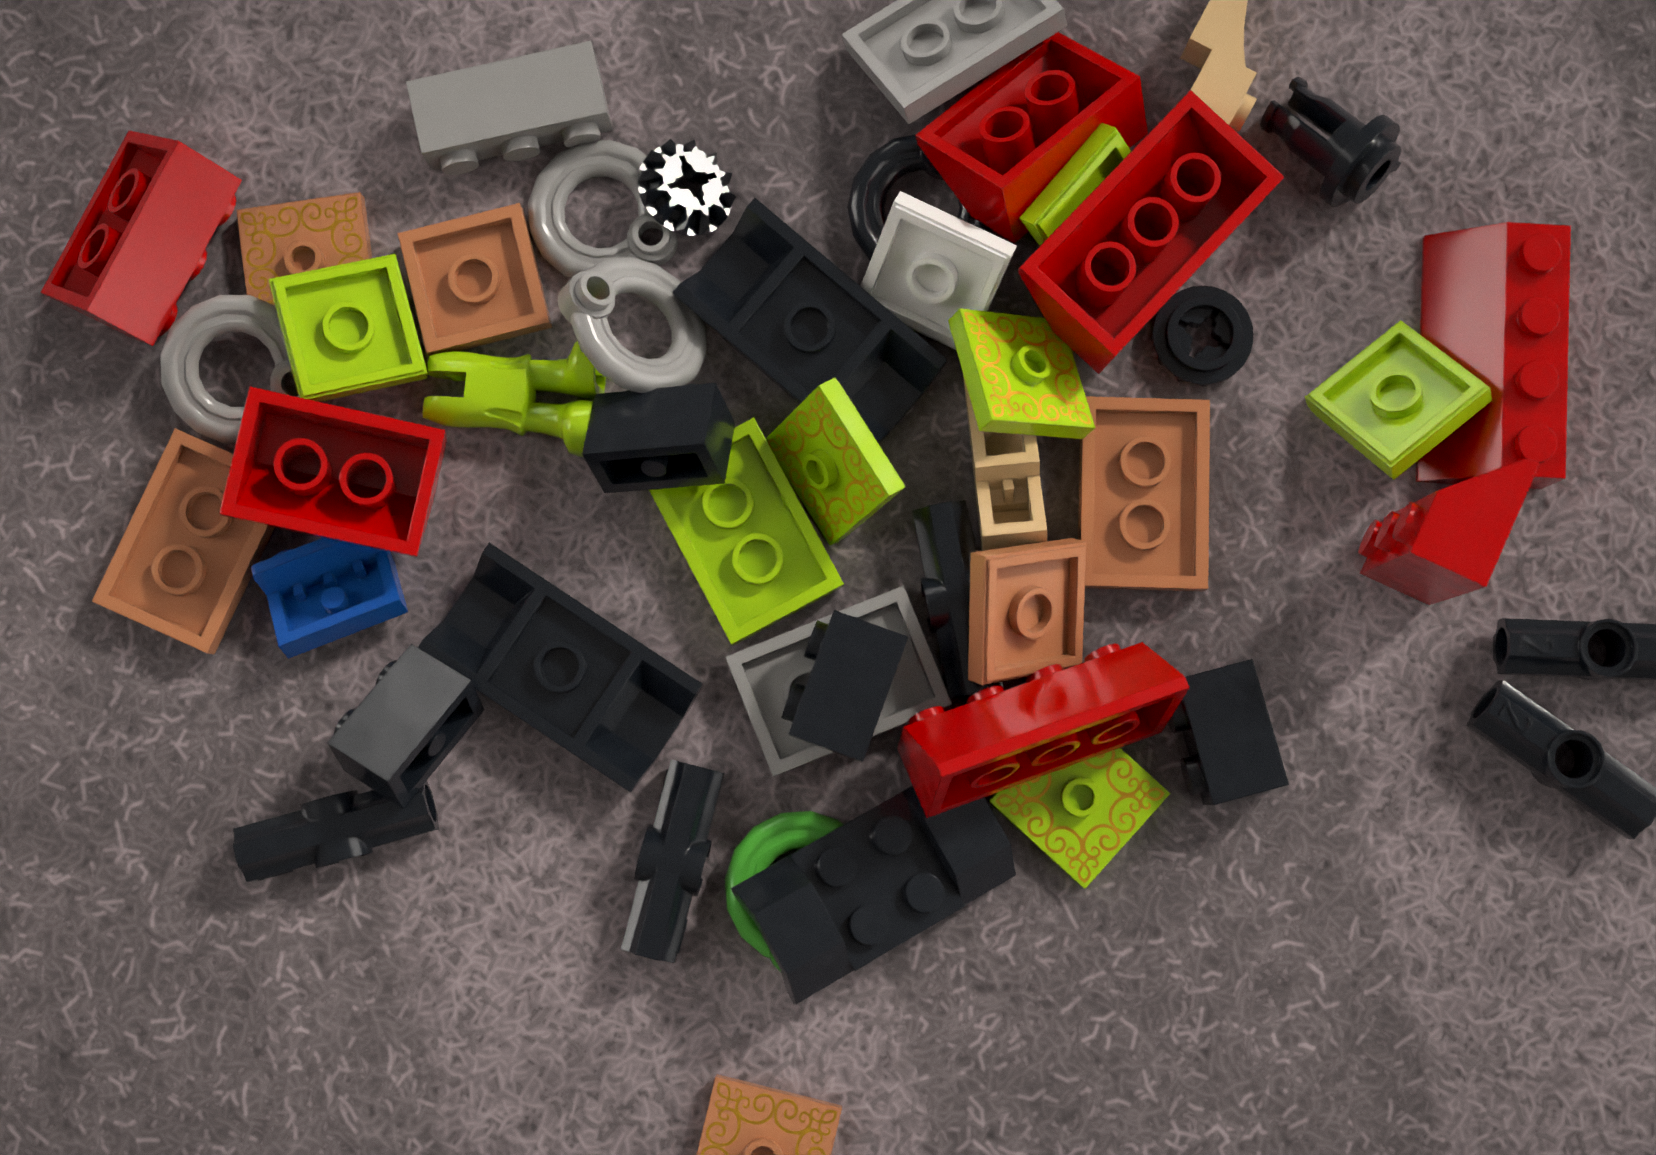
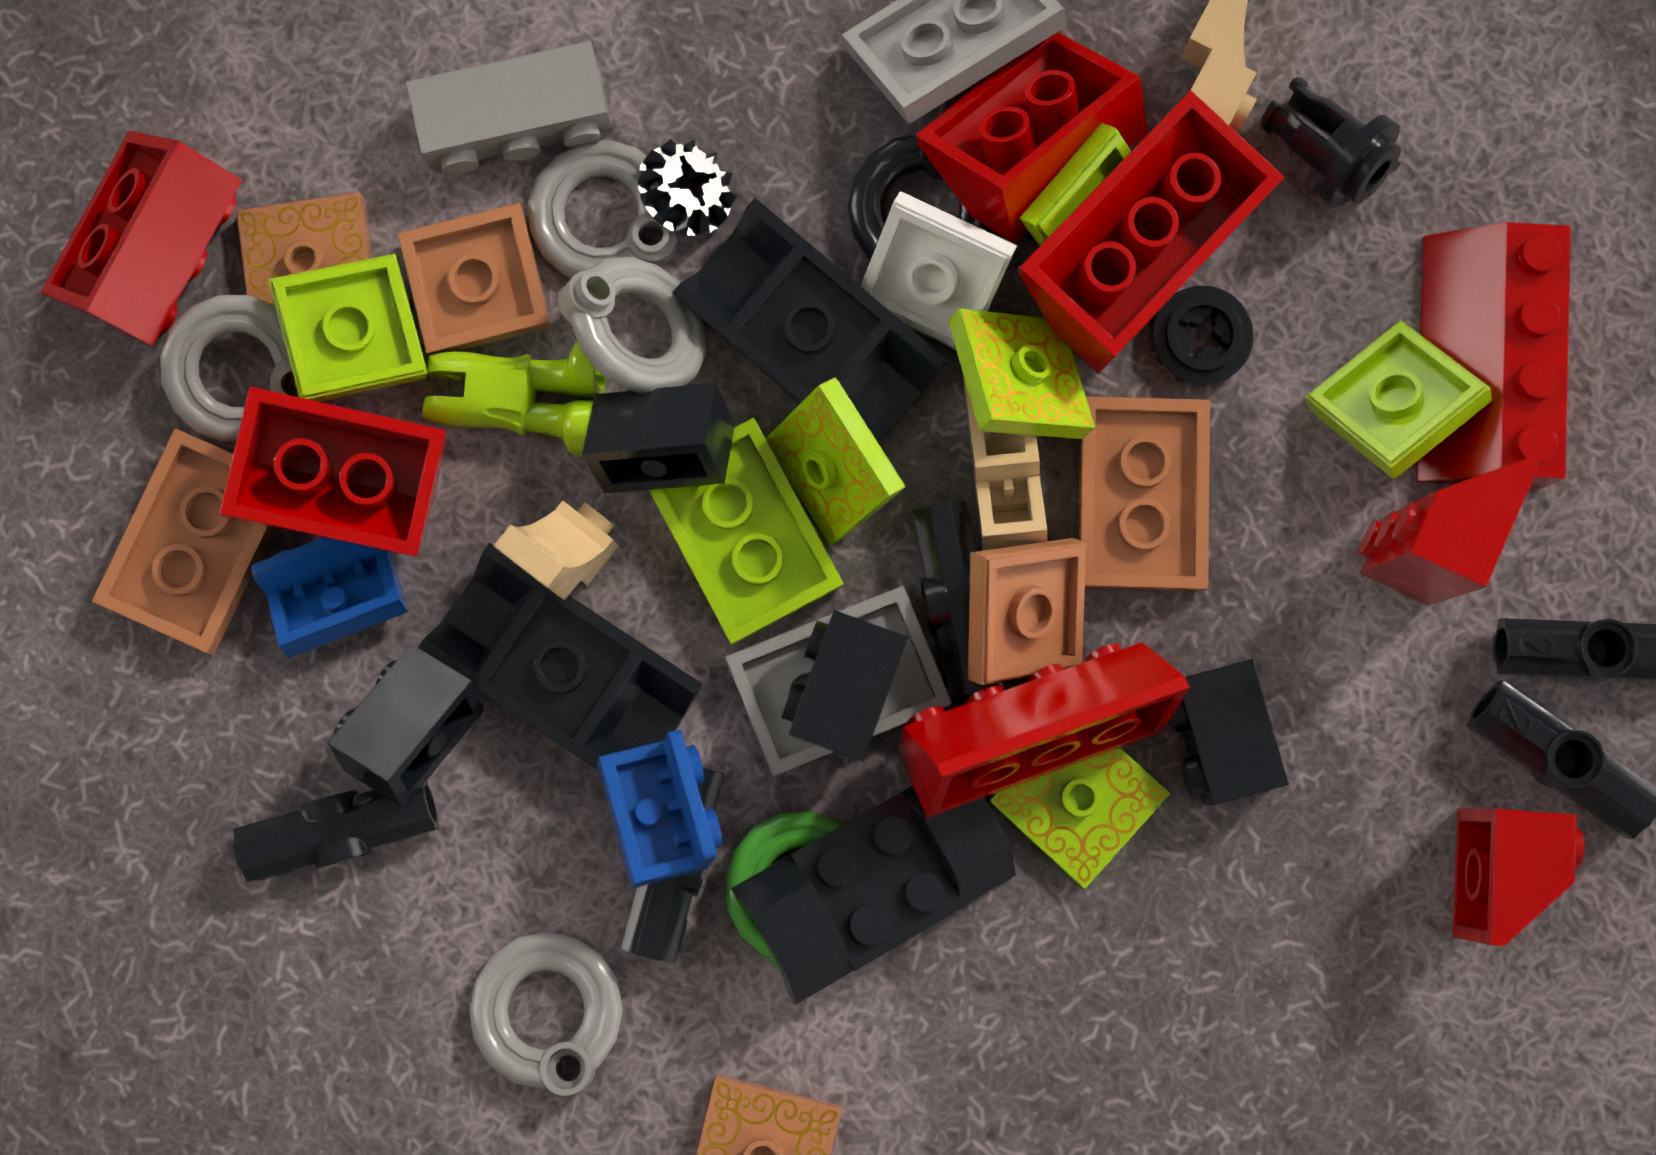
(561, 547): none -> tan slope
(599, 1024): none -> light grey piece
(660, 810): none -> blue bracket
(1510, 869): none -> red slope

